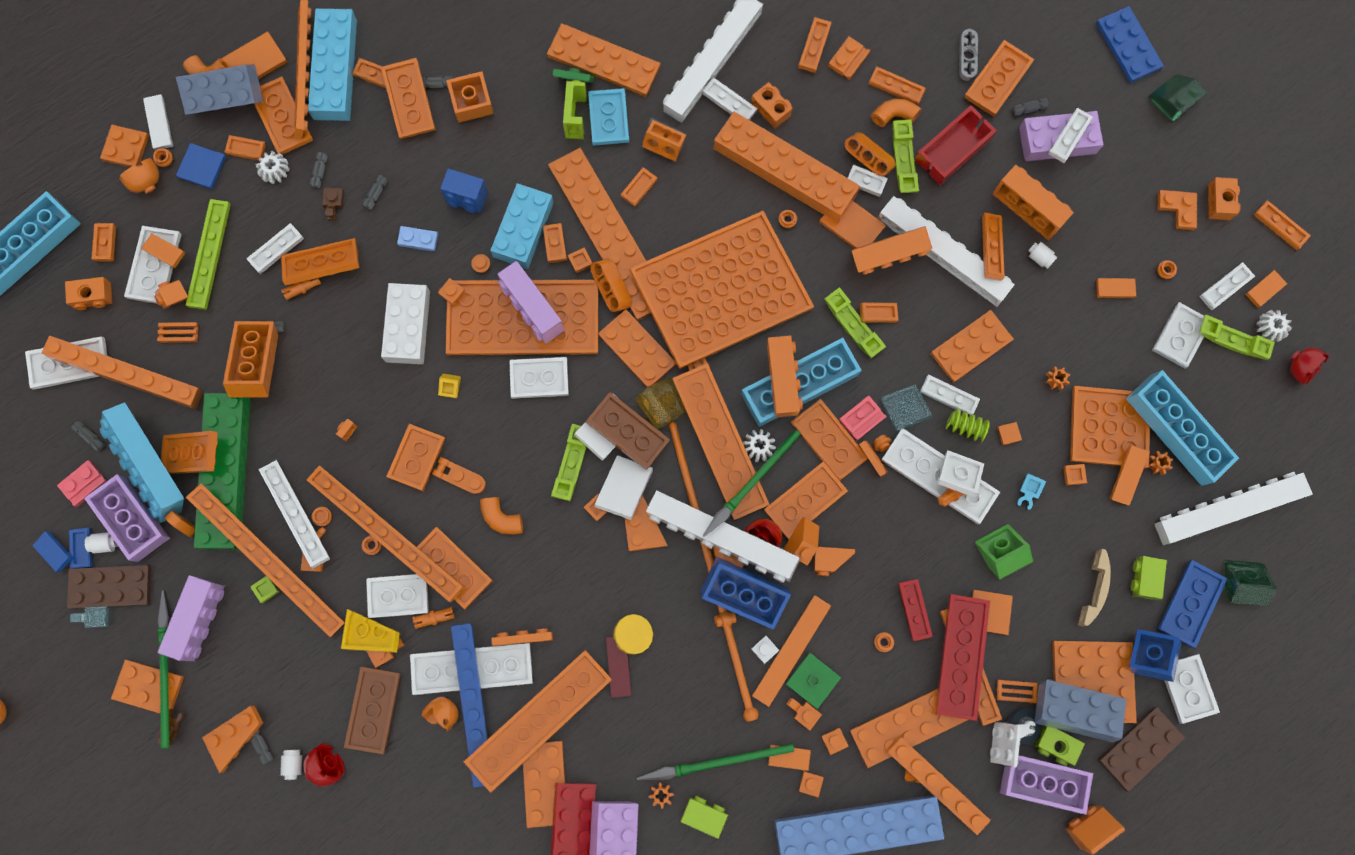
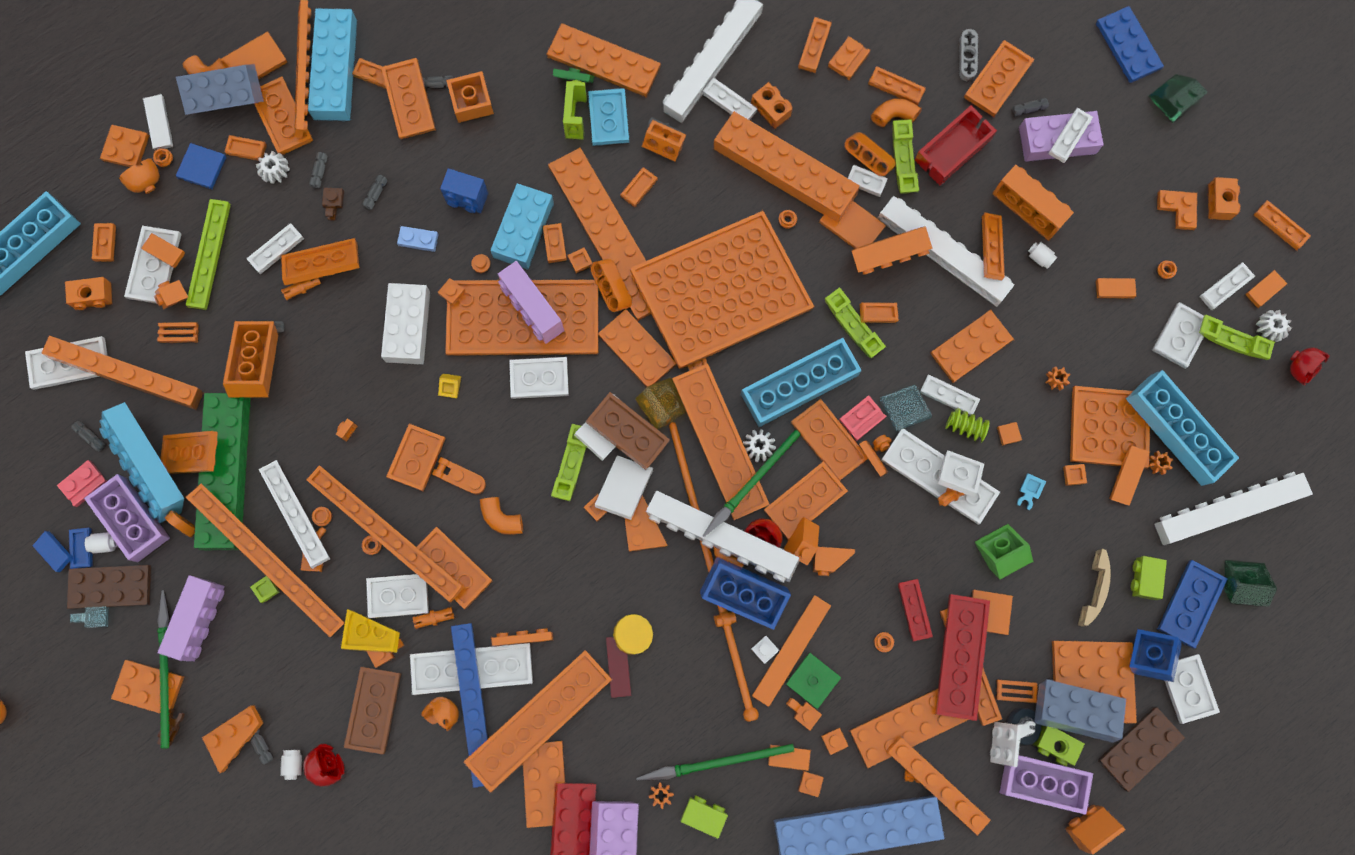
(783, 376): orange brick -> none

